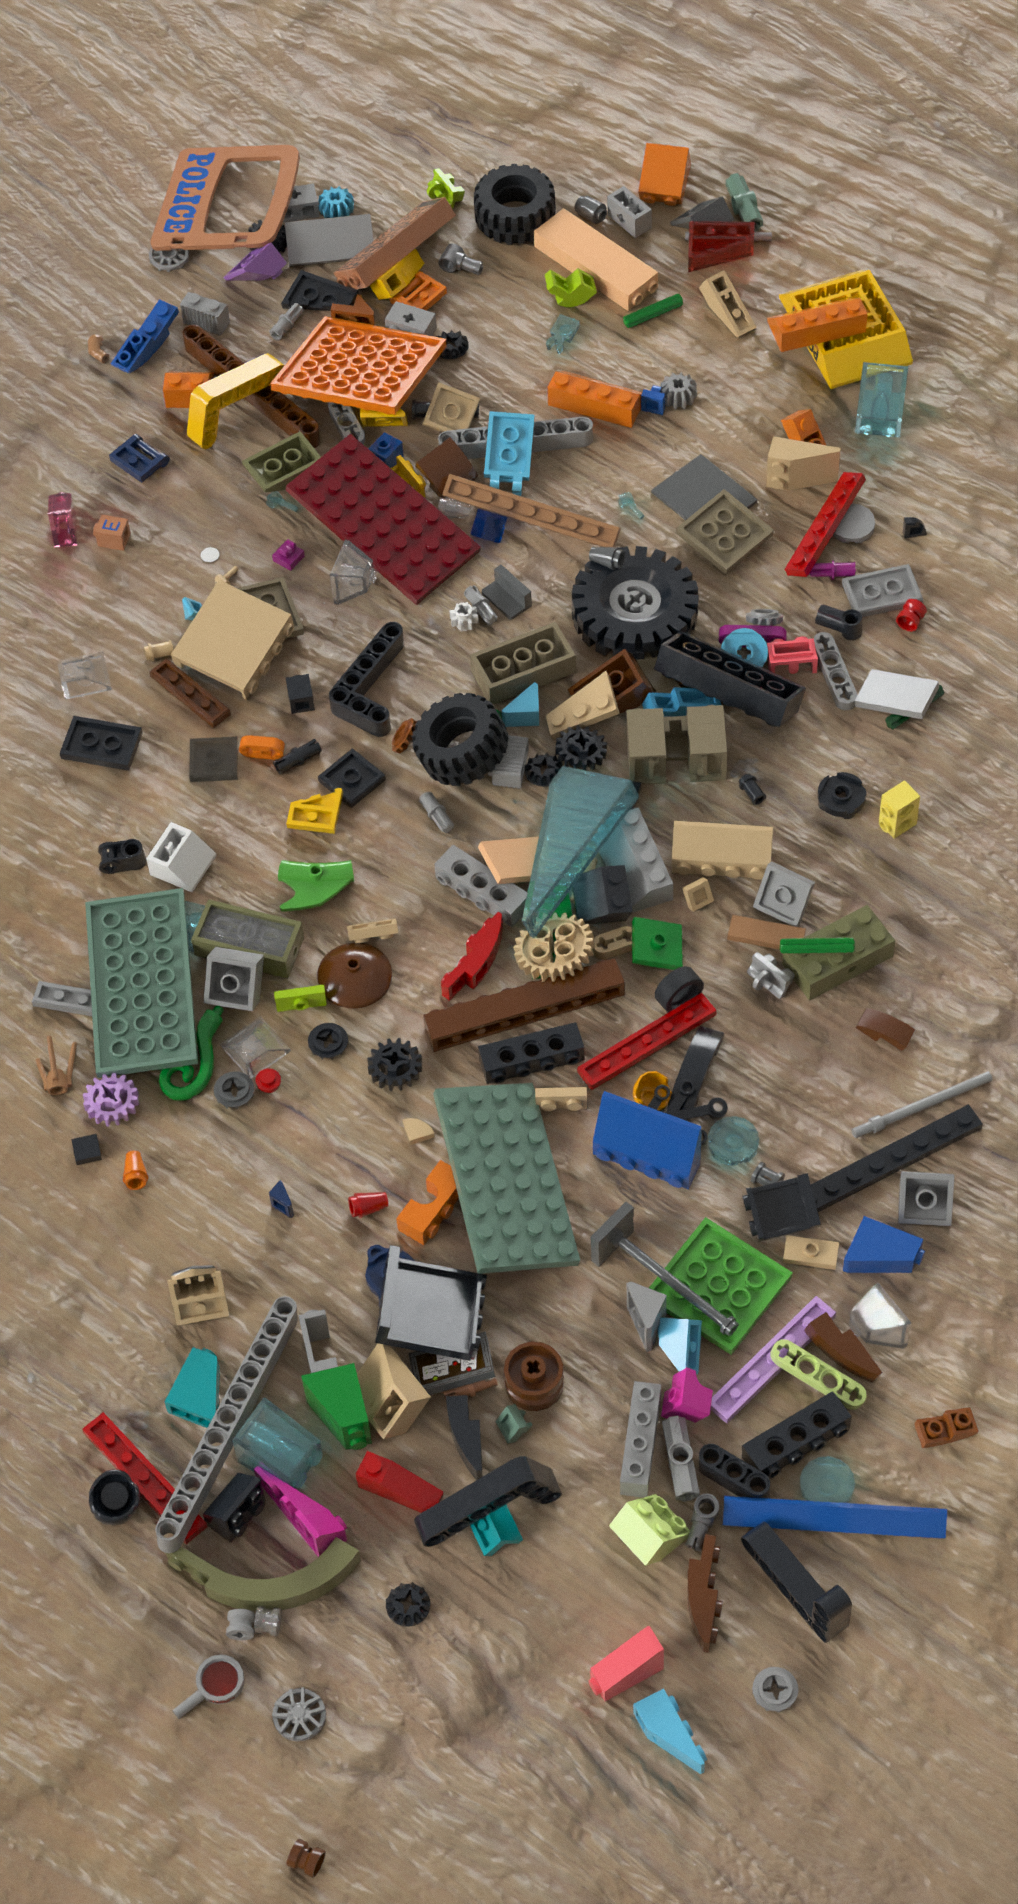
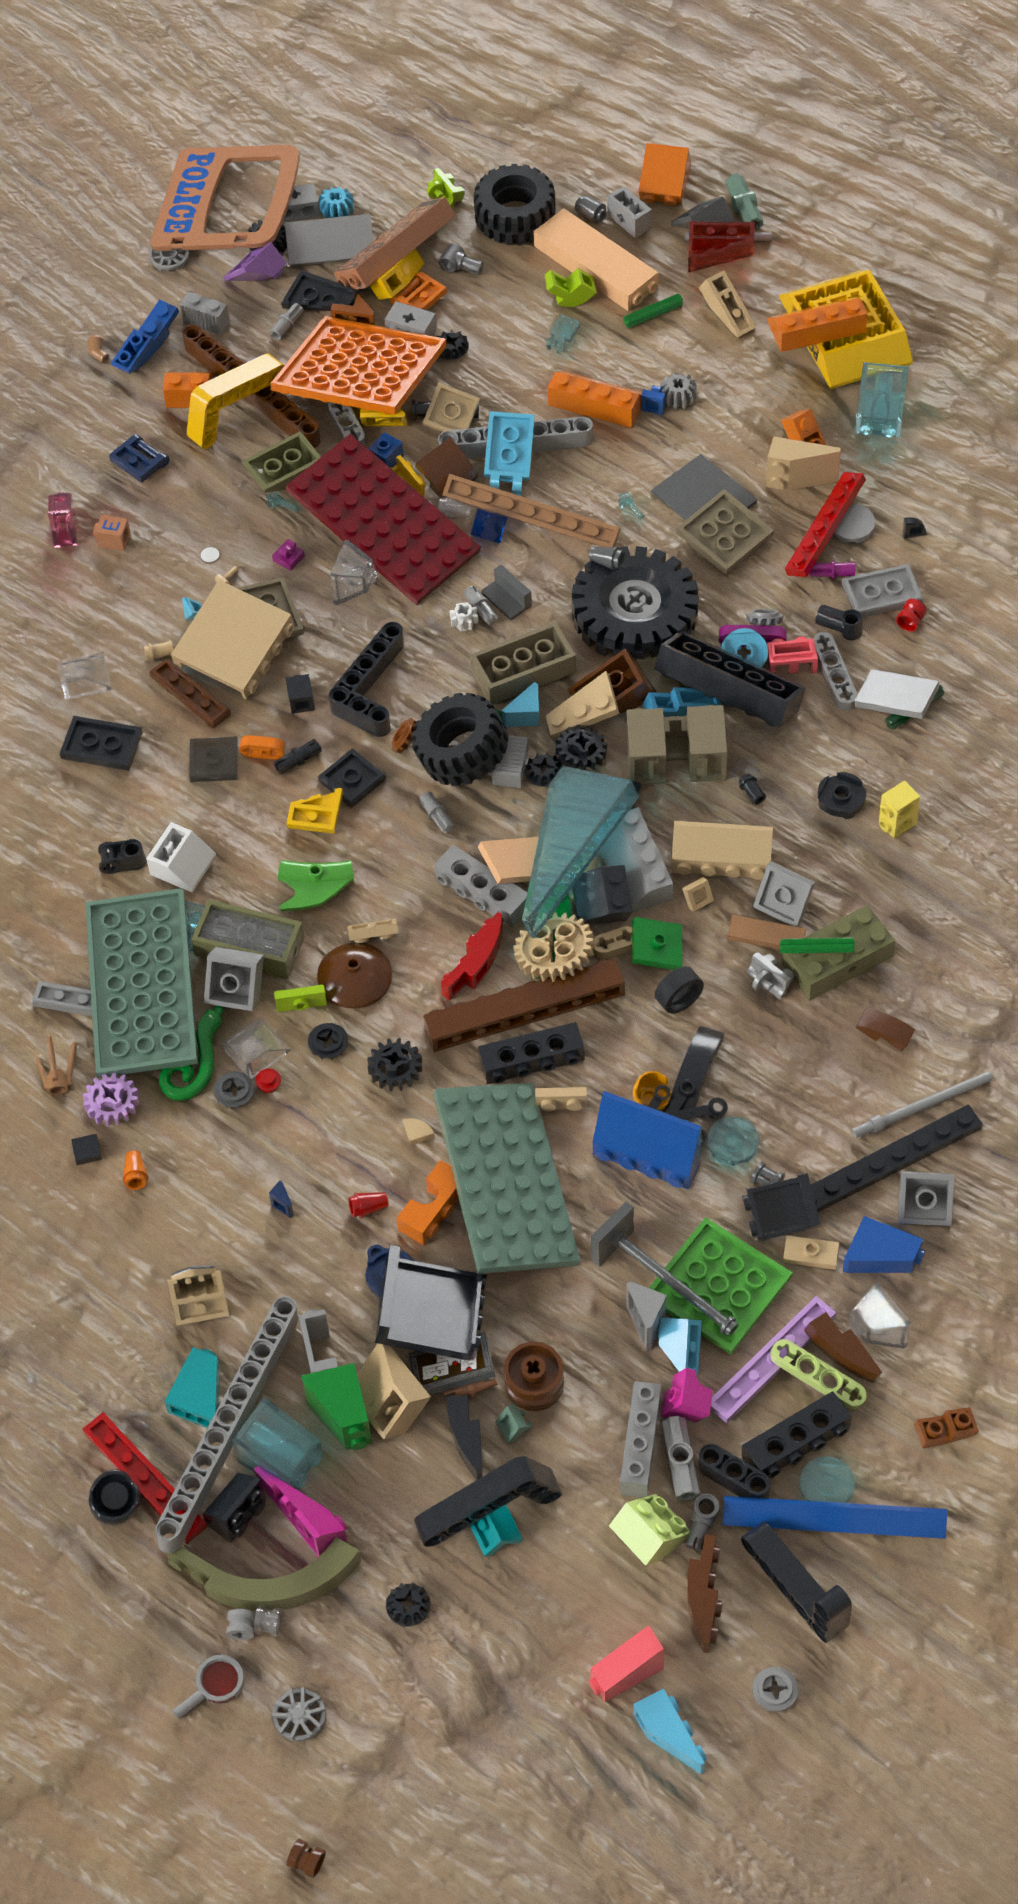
(396, 1483): red slope -> none
(646, 1041): red plate -> none

